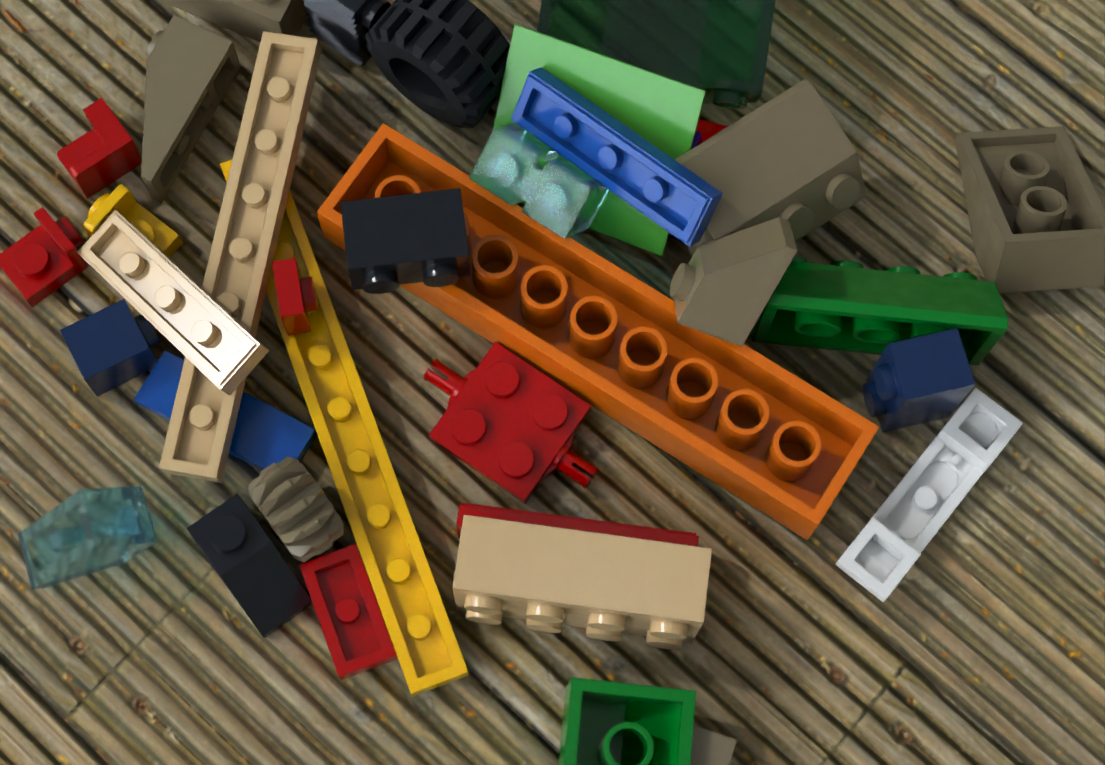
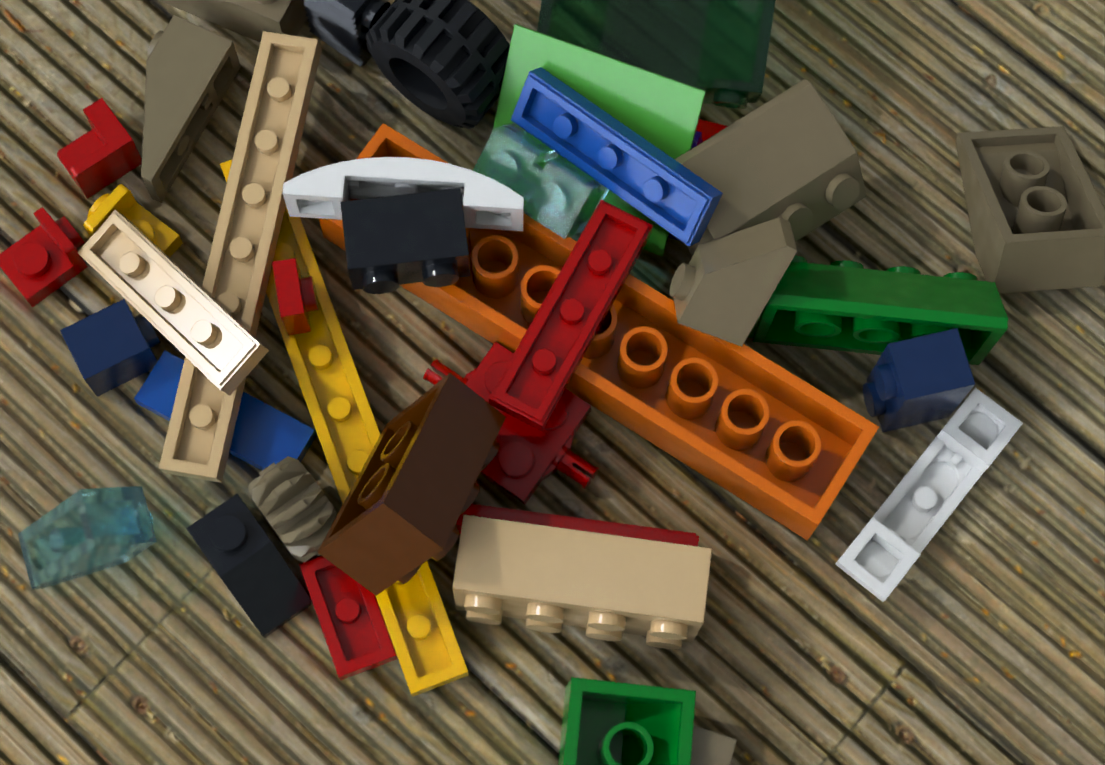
(321, 190): none -> white slope
(414, 487): none -> reddish brown brick
(570, 315): none -> red tile

